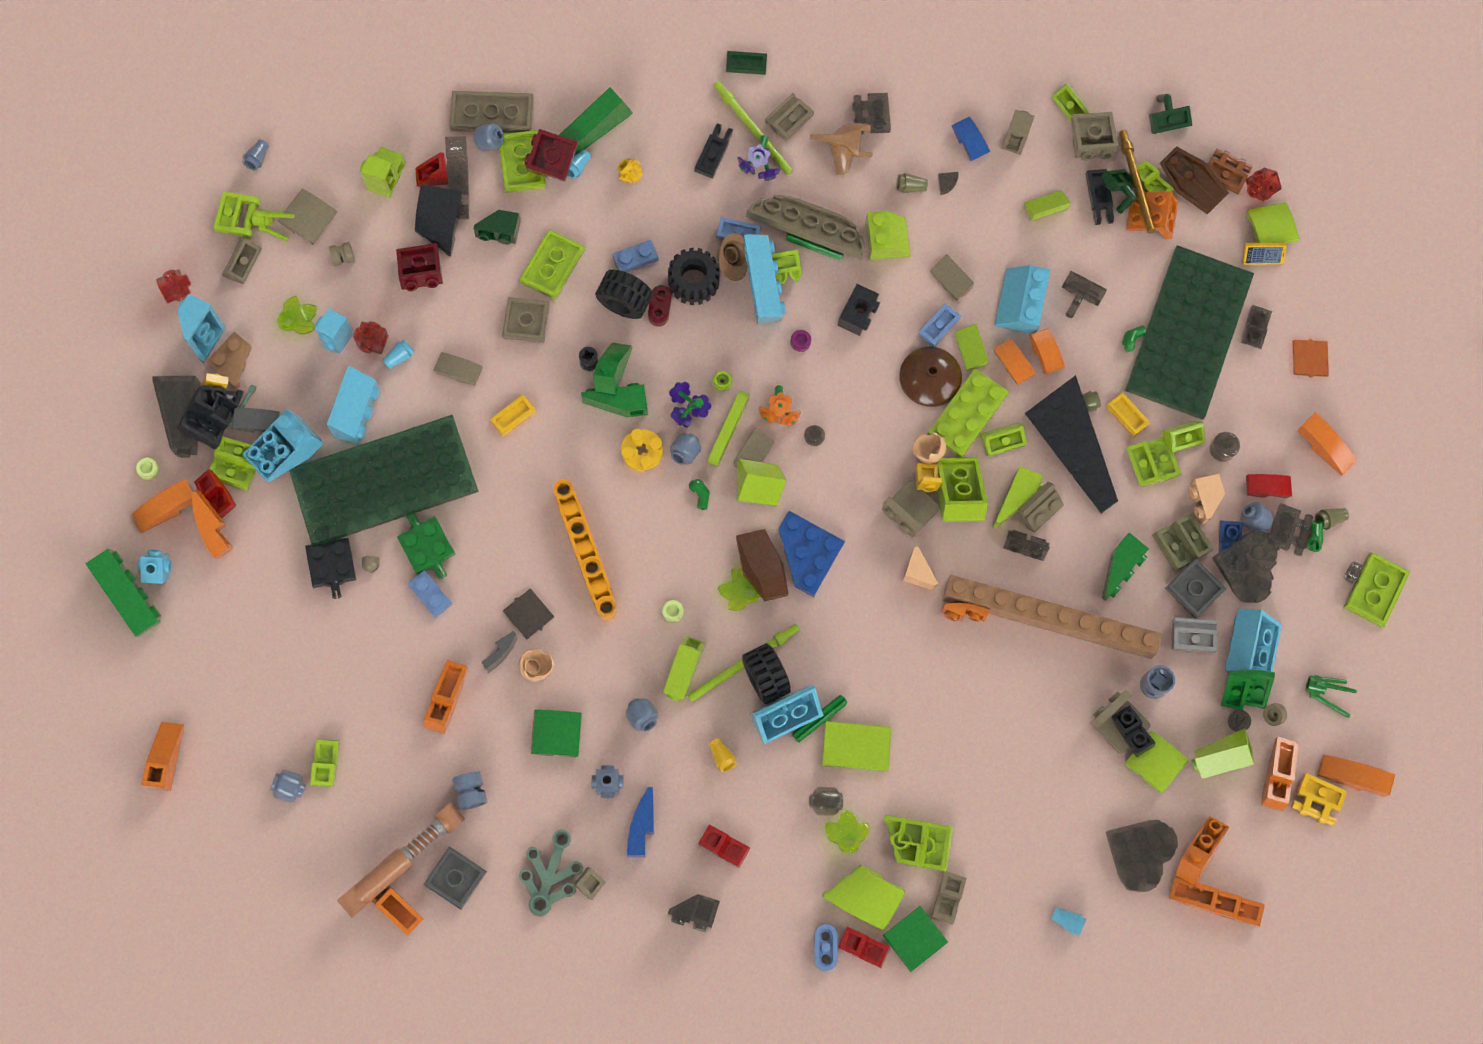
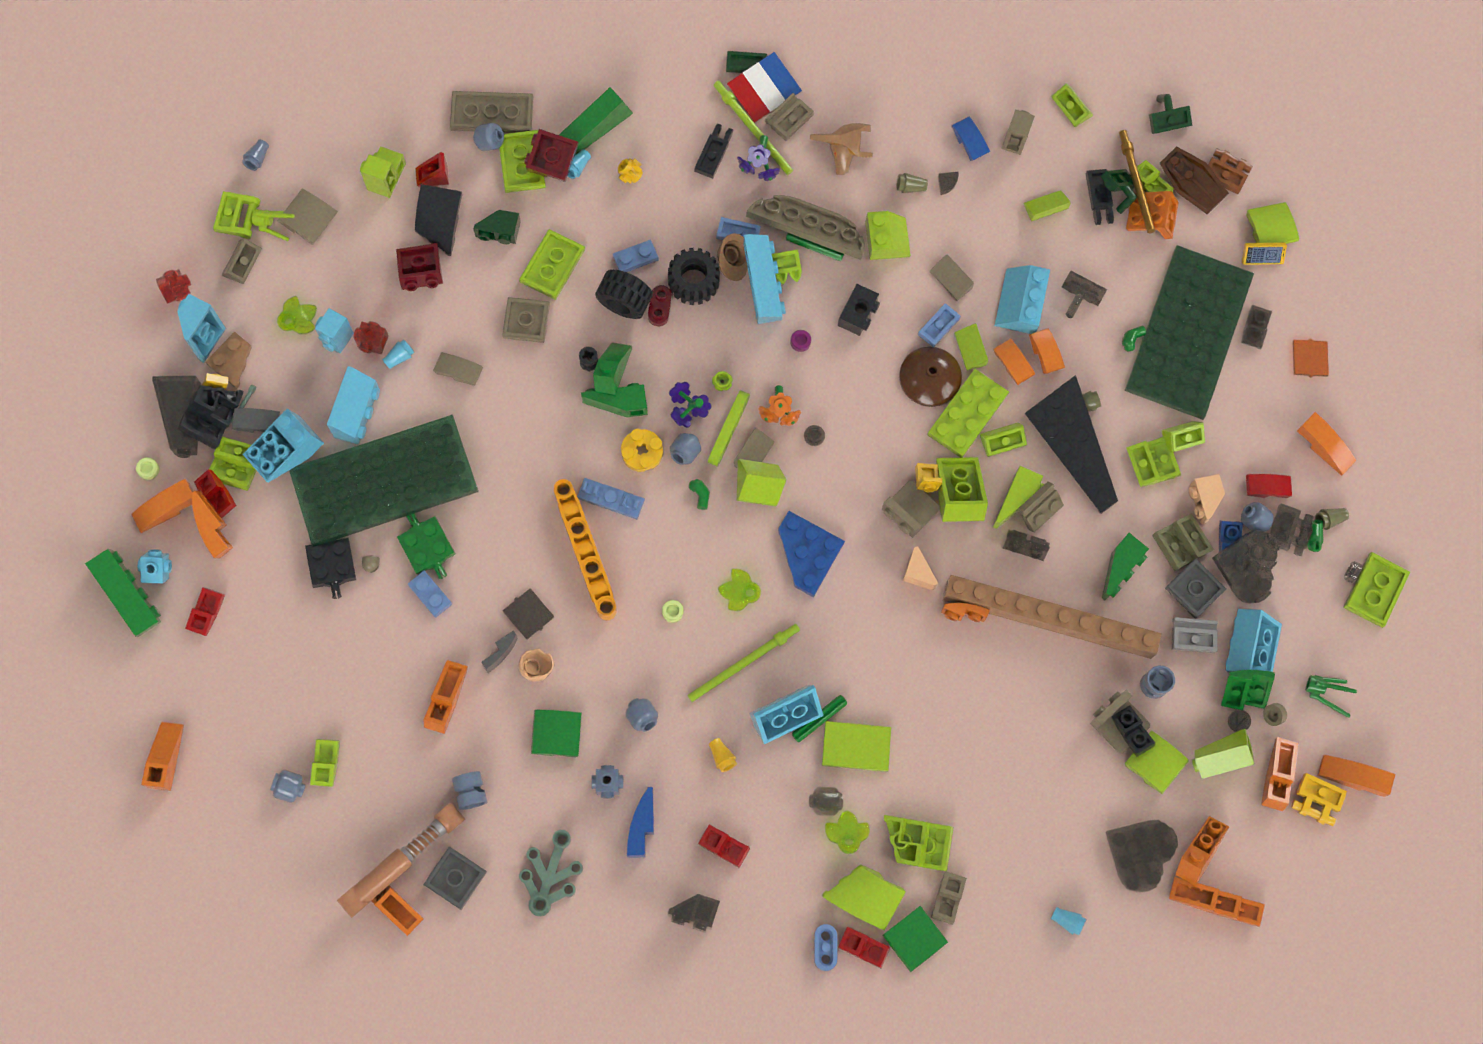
(205, 612): none -> red slope
(345, 250): dark tan wheel -> none
(458, 171): clear smoke slope -> none
(513, 415): yellow tile -> none
(589, 883): dark tan plate -> none
(611, 498): none -> medium blue plate
(684, 668): lime slope -> none
(762, 565): reddish brown piece -> none
(764, 87): none -> sticker
(766, 673): black tyre -> none
(878, 111): clear smoke plate -> none
(929, 448): light nougat hair -> none
(1094, 135): dark tan plate -> none
(1127, 414): yellow tile -> none
(1224, 446): clear smoke head -> none
(1263, 184): clear red brick -> none

